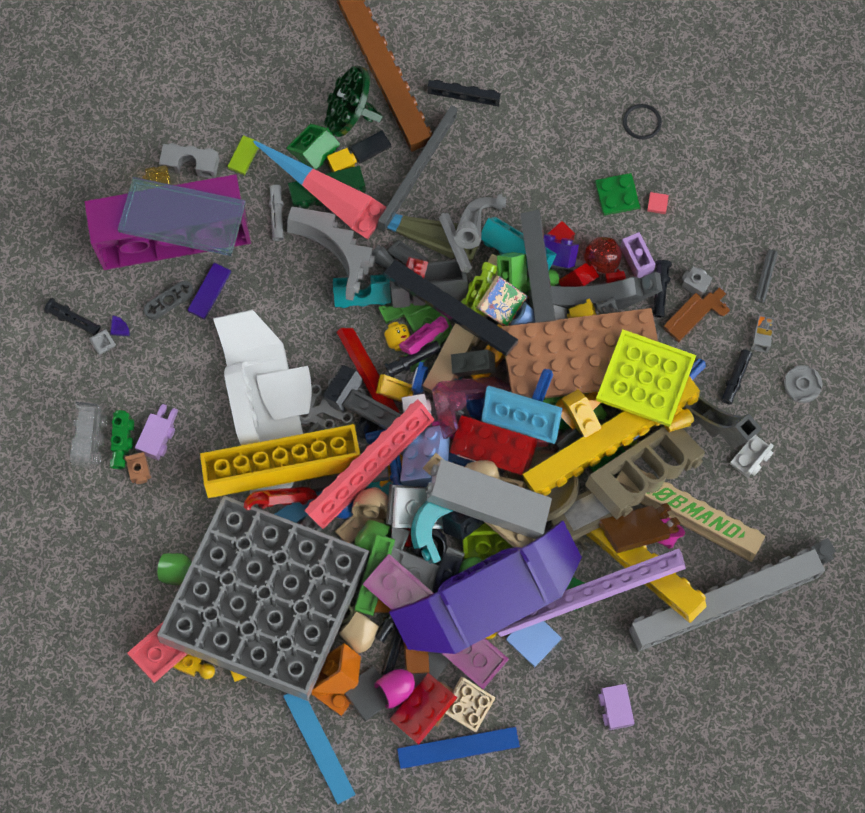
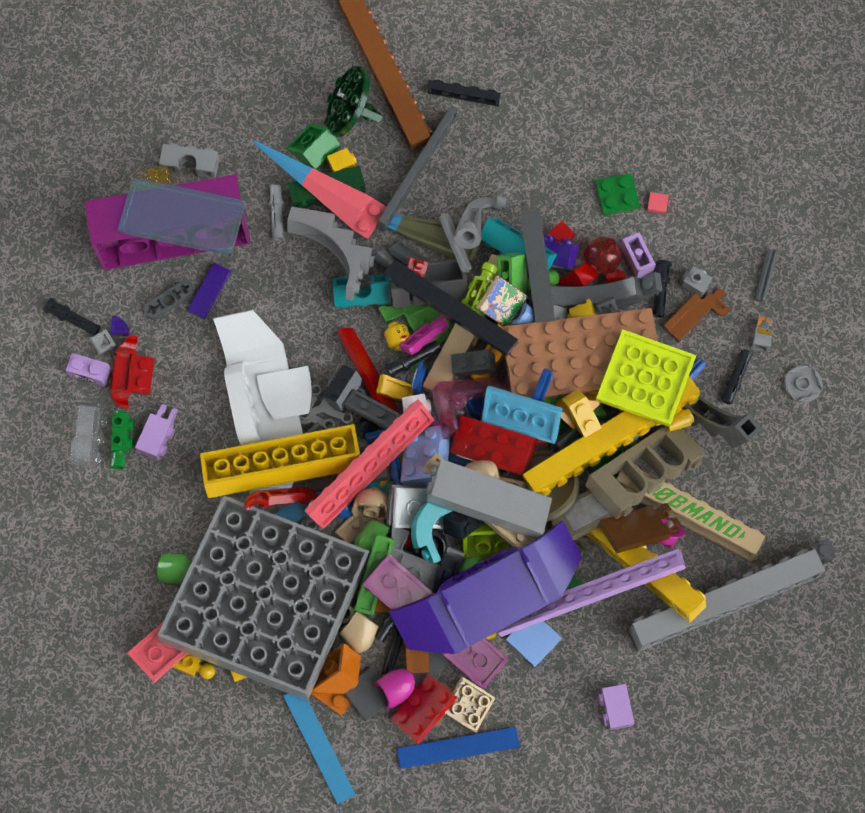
(88, 370): none -> lavender brick
(130, 373): none -> red plate
(138, 460): nougat brick -> none
(243, 155): lime tile -> none
(371, 146): black tile -> none
(642, 106): black tyre -> none
(751, 455): white bracket -> none

